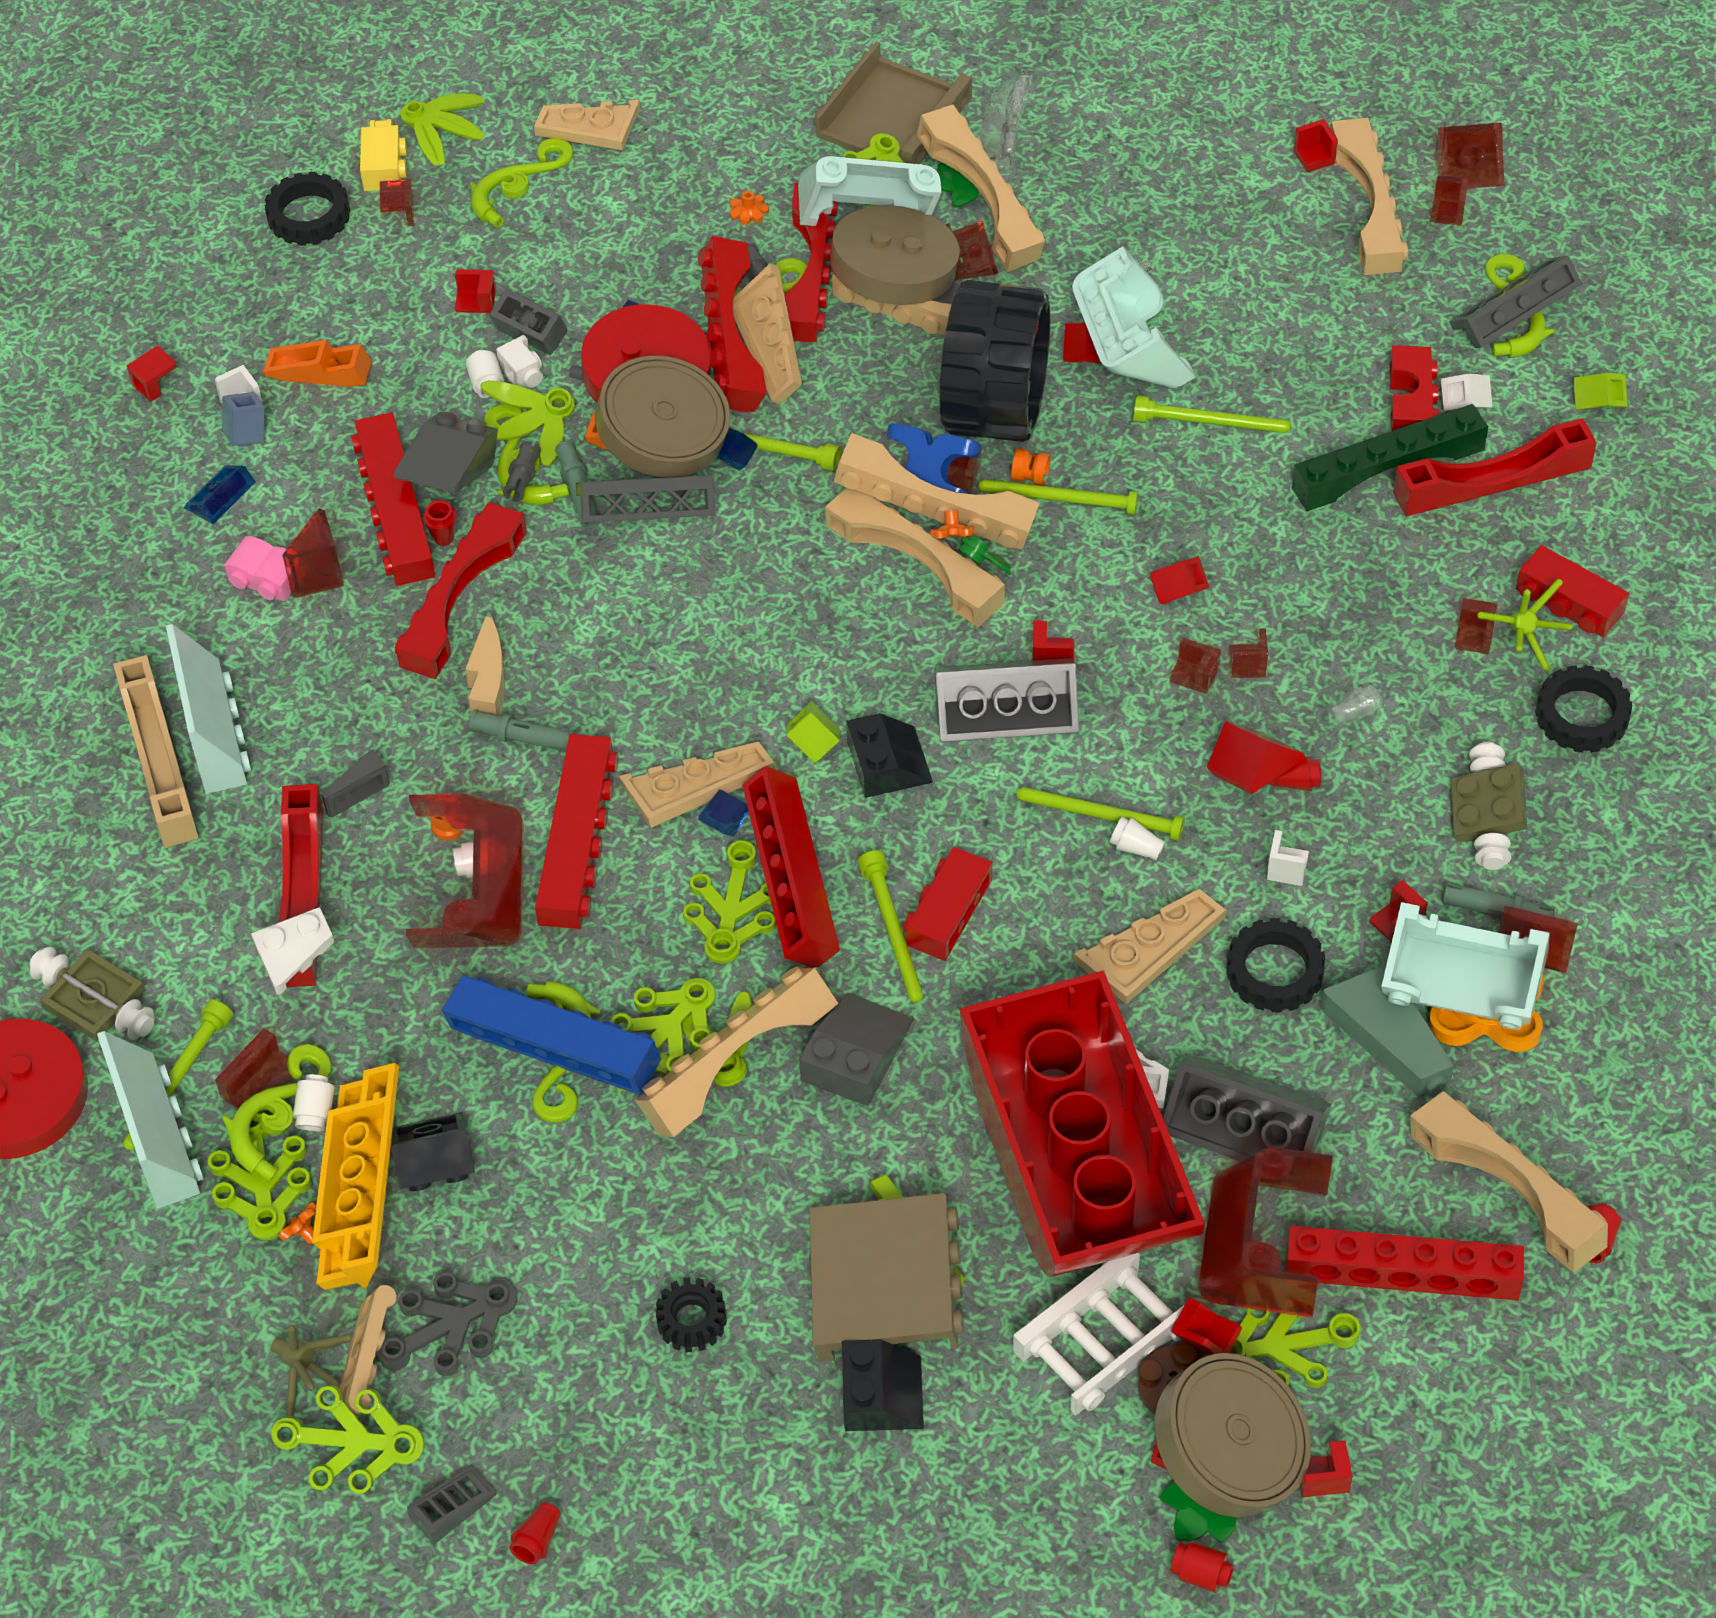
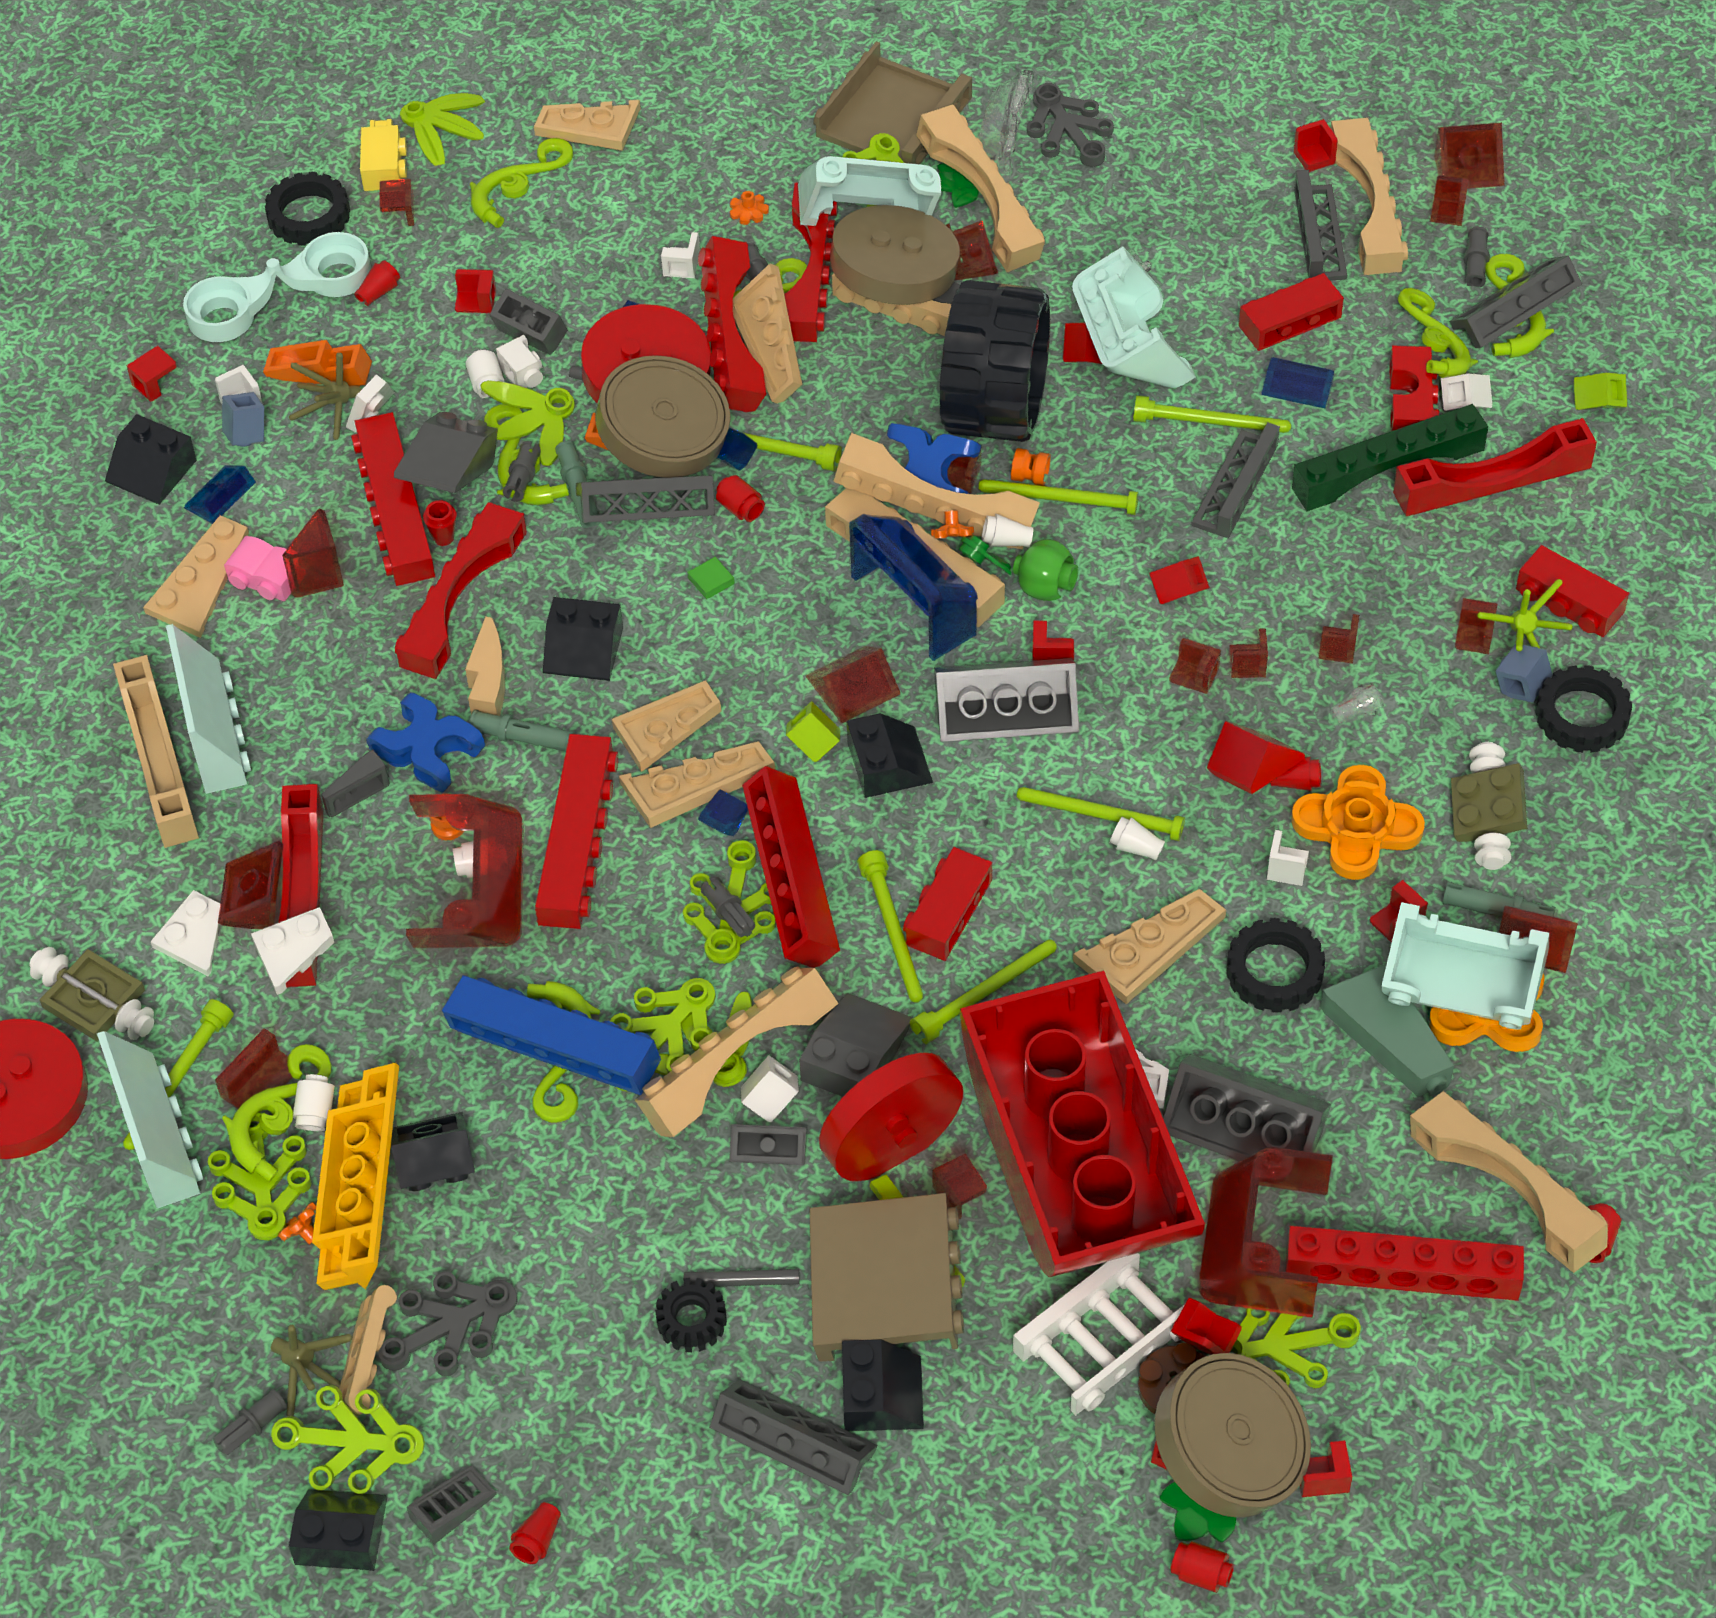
(150, 459): none -> black slope
(191, 933): none -> white wing
(195, 584): none -> tan wing
(249, 1422): none -> dark grey axle
(251, 293): none -> light aqua piece
(252, 888): none -> clear red slope
(334, 392): none -> olive plant
(337, 1529): none -> black slope
(369, 401): none -> white wing
(378, 282): none -> red cone
(426, 741): none -> blue piece
(582, 638): none -> black slope
(665, 723): none -> tan wing
(681, 261): none -> white panel
(711, 577): none -> bright green tile
(728, 907): none -> dark grey axle
(740, 498): none -> red brick
(746, 1277): none -> dark grey bar
(768, 1144): none -> dark grey slope
(769, 1089): none -> white panel
(791, 1435): none -> dark grey fence
(855, 683): none -> clear red slope
(890, 1116): none -> red brick
(920, 573): none -> clear blue windscreen
(932, 1023): none -> lime piece
(959, 1182): none -> clear red panel
(1005, 532): none -> white cone
(1045, 569): none -> bright green plant
(1050, 99): none -> dark grey plant
(1242, 486): none -> dark grey fence
(1290, 311): none -> red brick
(1298, 382): none -> clear blue slope
(1312, 232): none -> dark grey fence
(1339, 643): none -> clear red panel
(1357, 822): none -> light orange plant
(1437, 335): none -> lime plant
(1476, 256): none -> dark grey pin
(1523, 673): none -> sand blue brick

